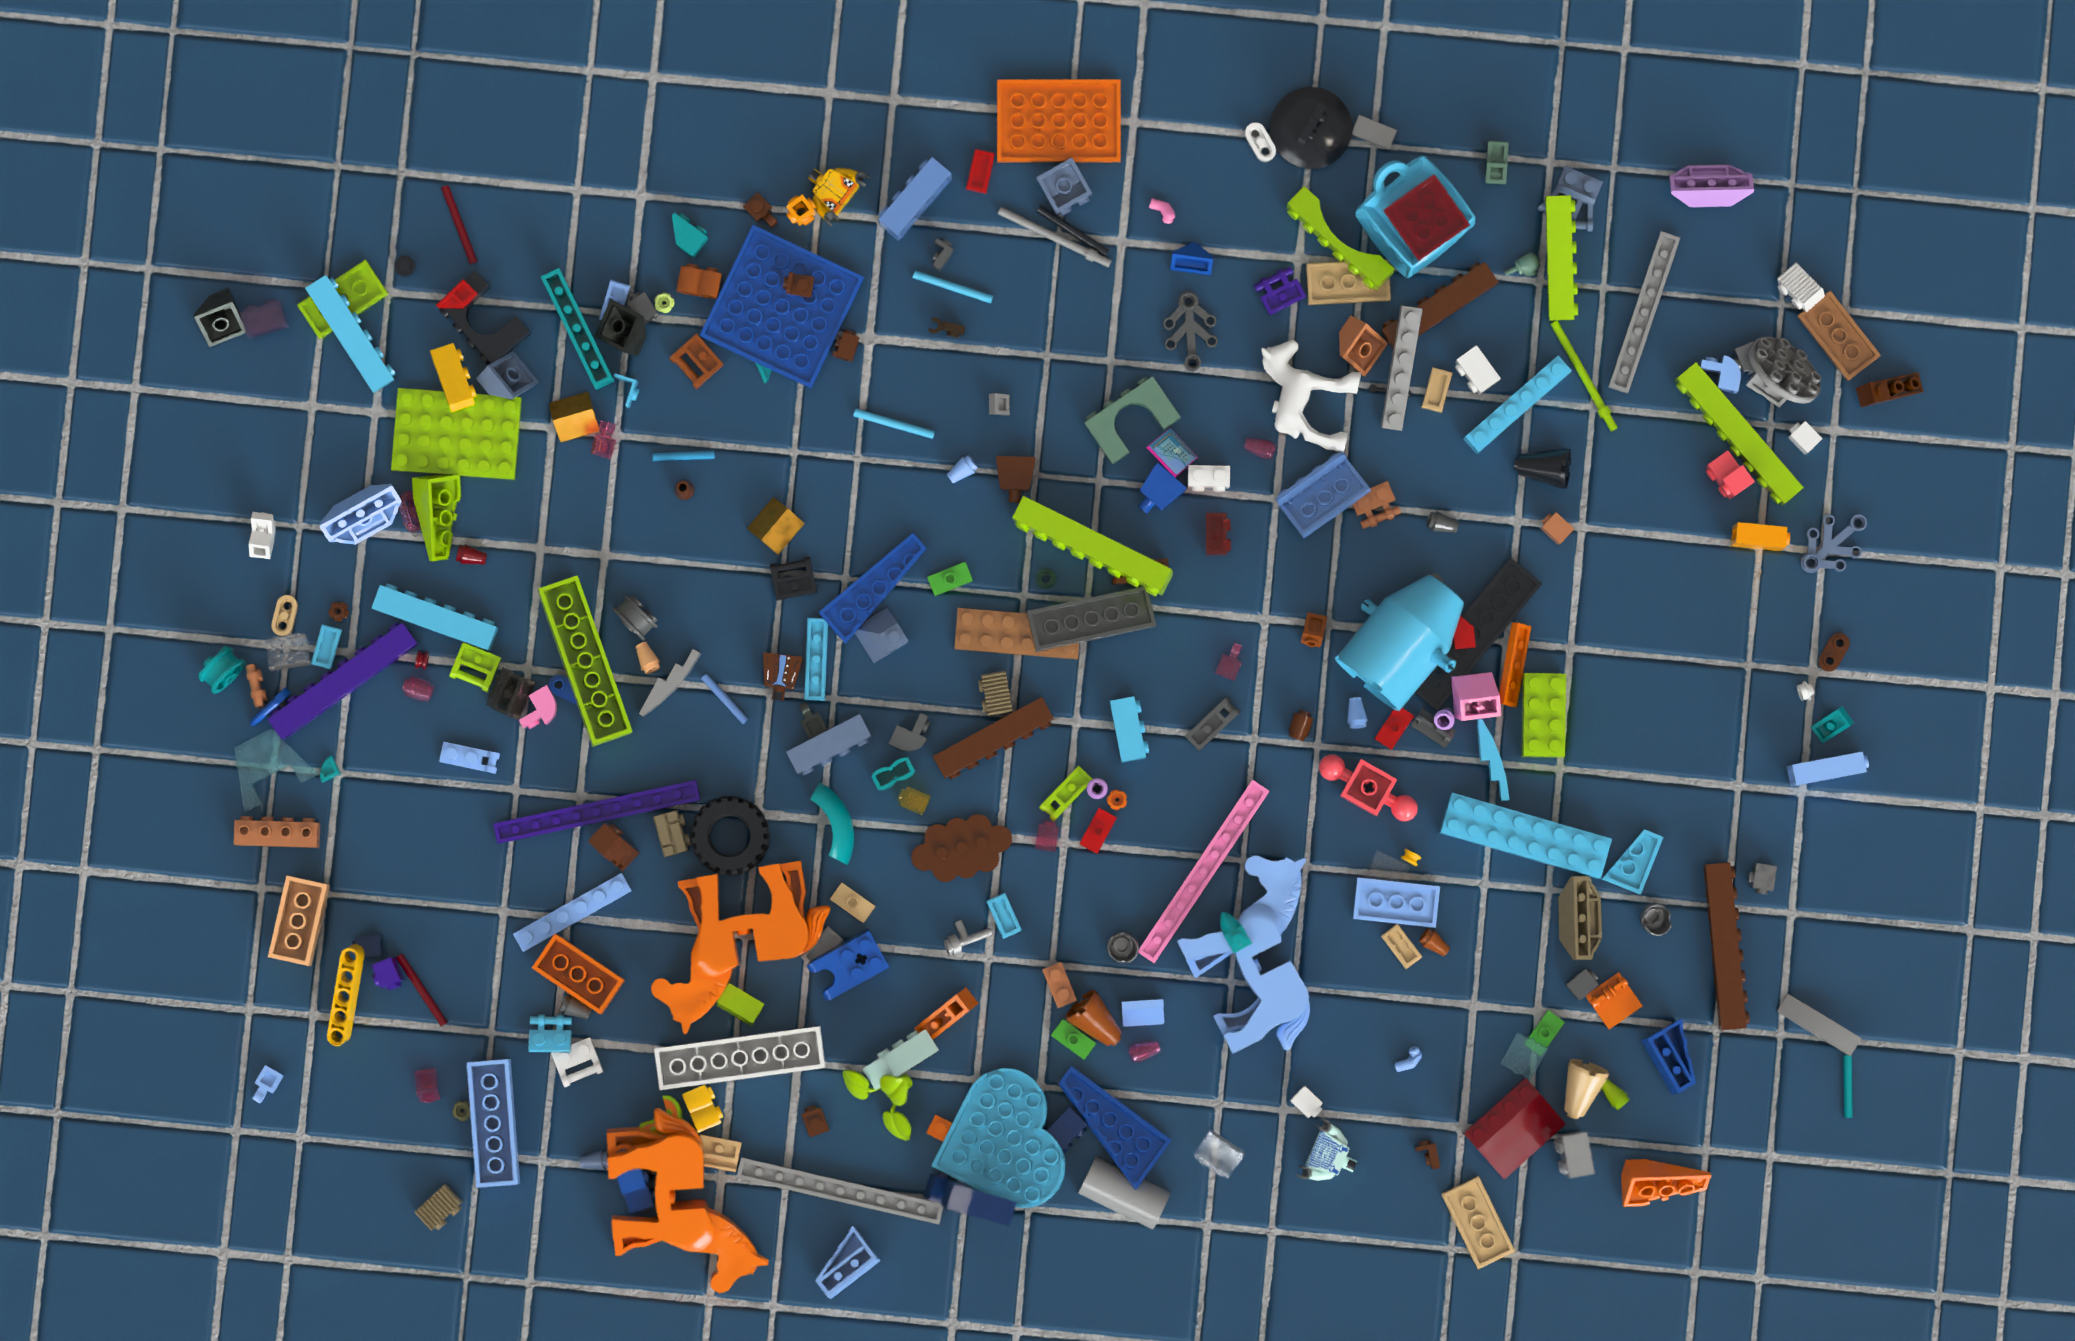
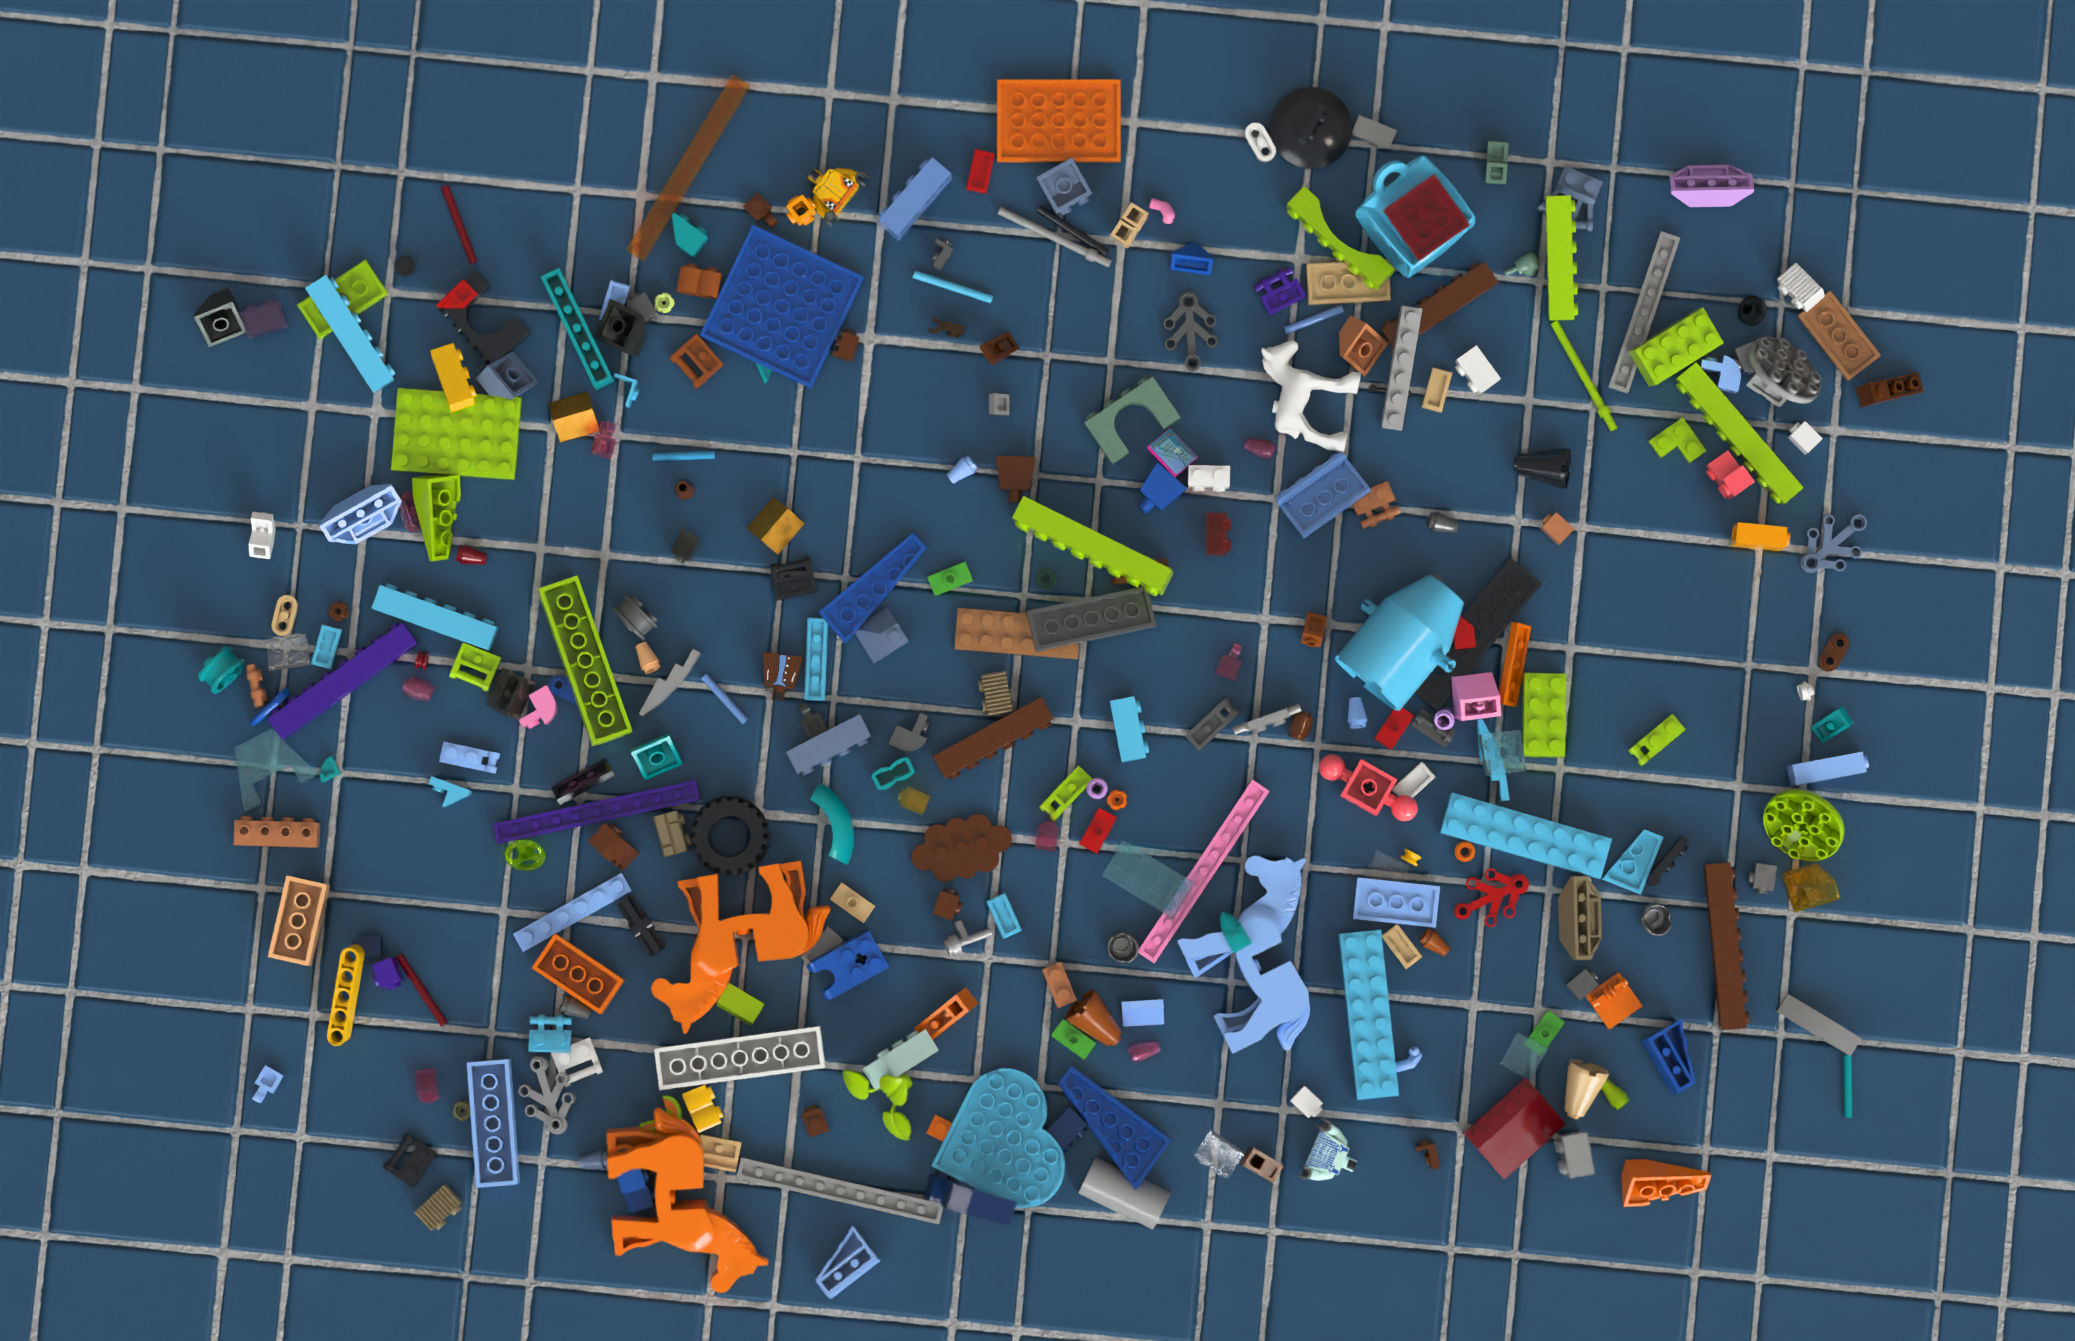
(415, 1164): none -> black plate
(454, 792): none -> medium azure slope
(525, 852): none -> clear neon green piece
(548, 1098): none -> light grey plant
(582, 781): none -> black plate
(641, 926): none -> black piece
(656, 757): none -> teal slope
(685, 547): none -> clear smoke slope
(688, 168): none -> clear orange plate
(798, 285): reddish brown bracket -> none
(894, 423): medium azure bar -> none
(947, 904): none -> reddish brown brick
(999, 348): none -> reddish brown slope
(1129, 225): none -> tan hips
(1148, 879): none -> clear light blue plate
(1259, 725): none -> light grey plate
(1261, 1164): none -> brick
(1313, 319): none -> medium blue bar
(1368, 1014): none -> medium azure brick
(1414, 781): none -> white tile
(1471, 851): none -> orange plate
(1478, 1222): tan tile -> none
(1494, 895): none -> red plant
(1502, 753): none -> clear light blue plate
(1517, 404): medium azure brick -> none
(1657, 739): none -> lime plate
(1666, 862): none -> black plate
(1676, 347): none -> lime brick
(1678, 436): none -> lime plate
(1752, 310): none -> black plate
(1803, 825): none -> lime bracket
(1810, 887): none -> clear yellow slope

